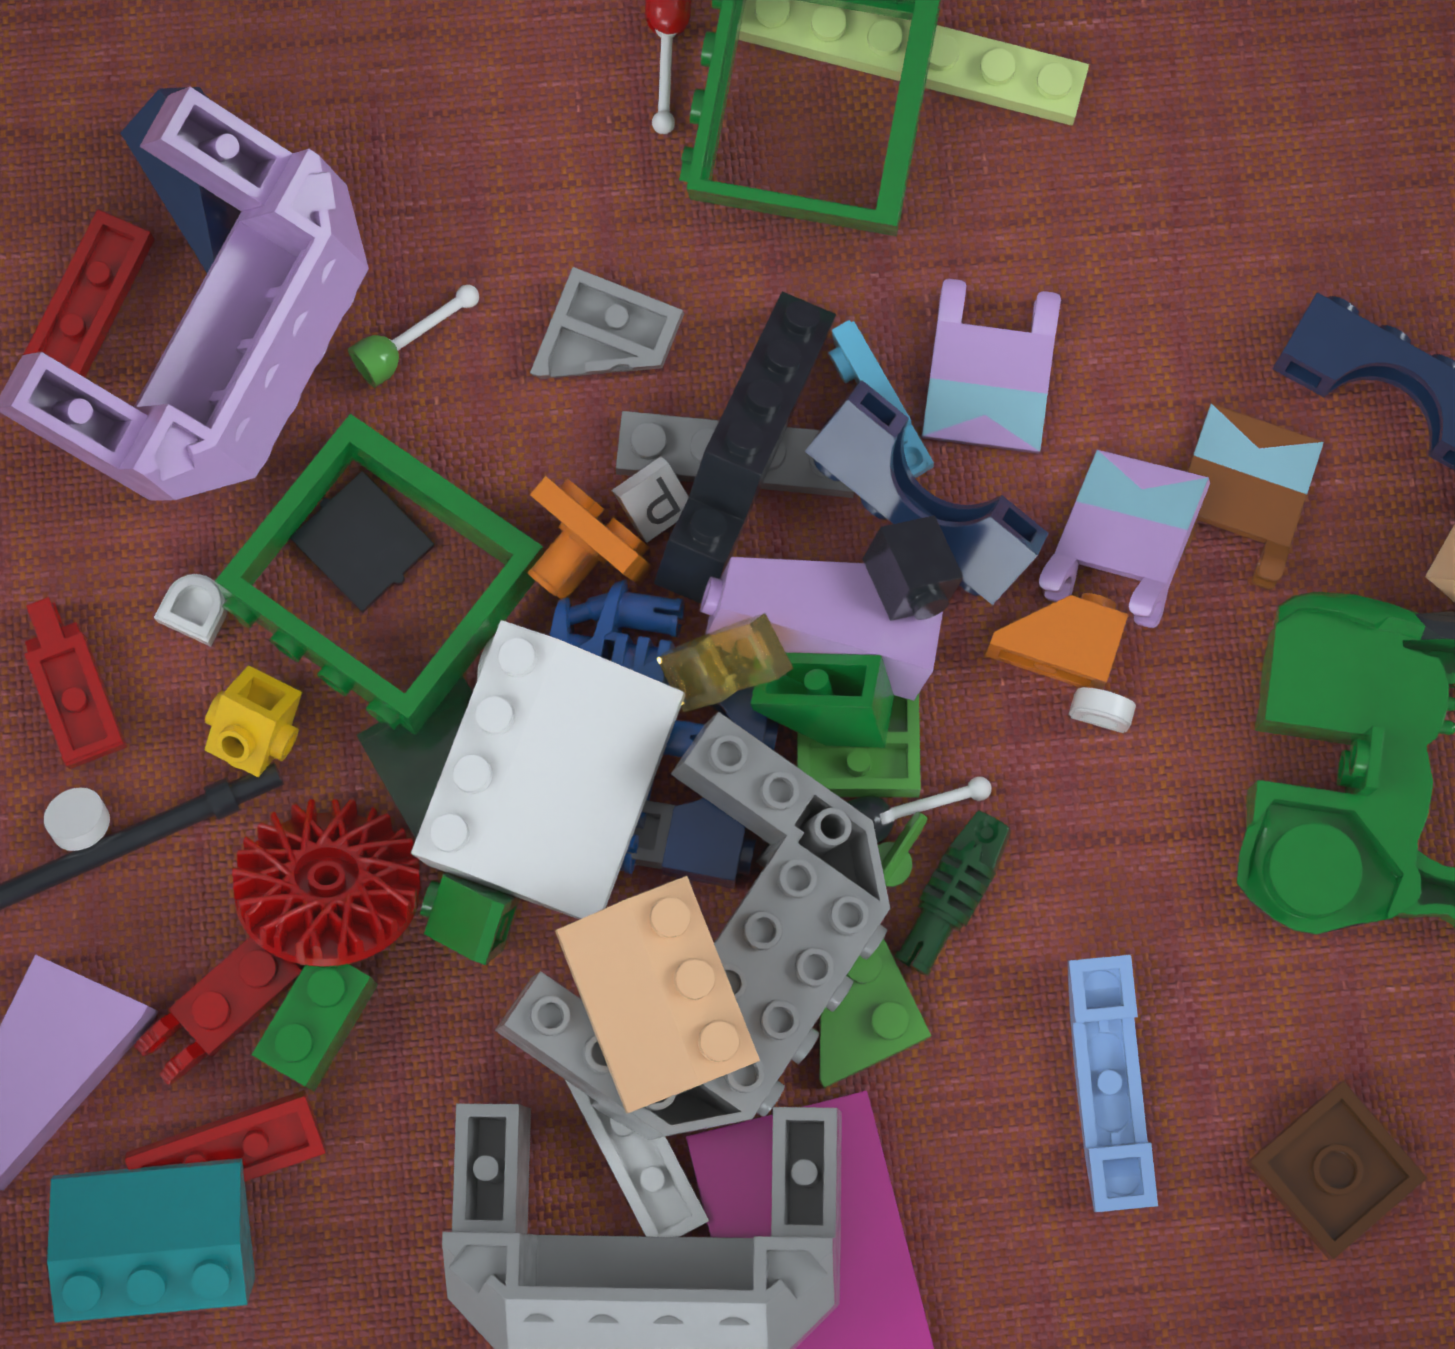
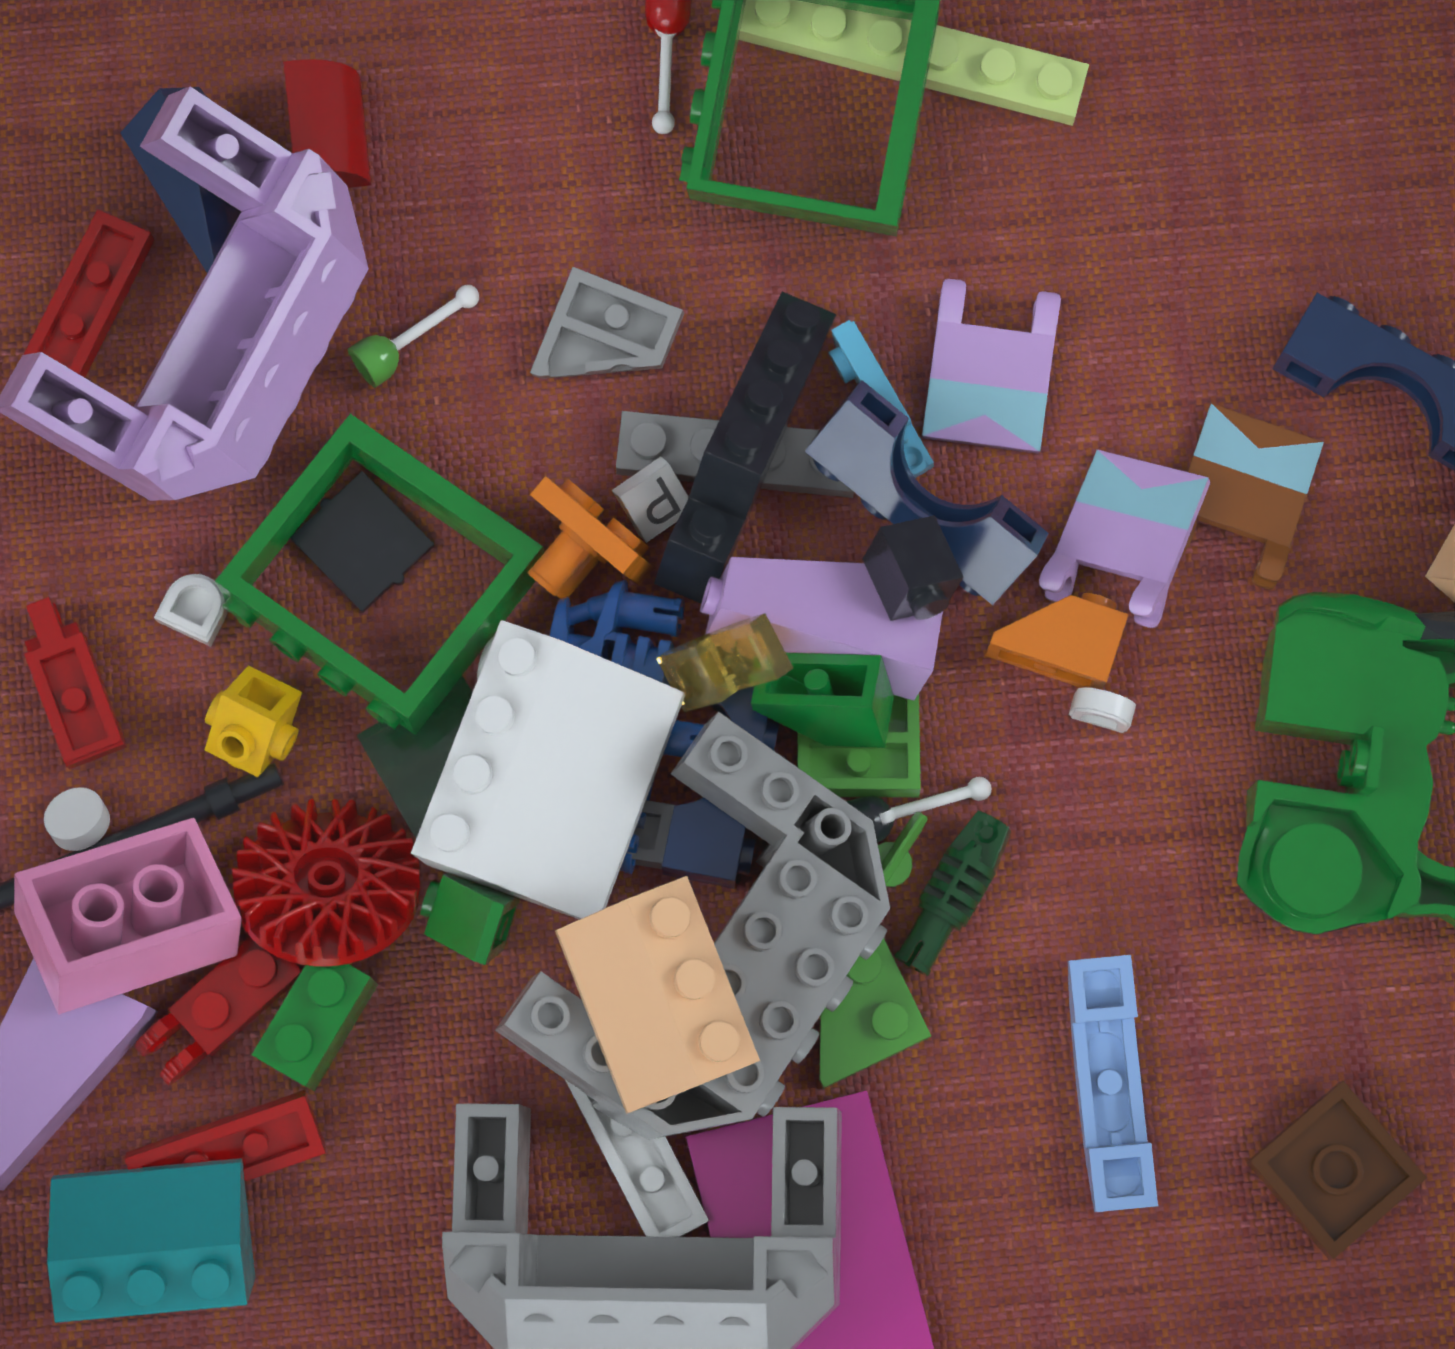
(126, 915): none -> bright pink brick
(329, 116): none -> red brick

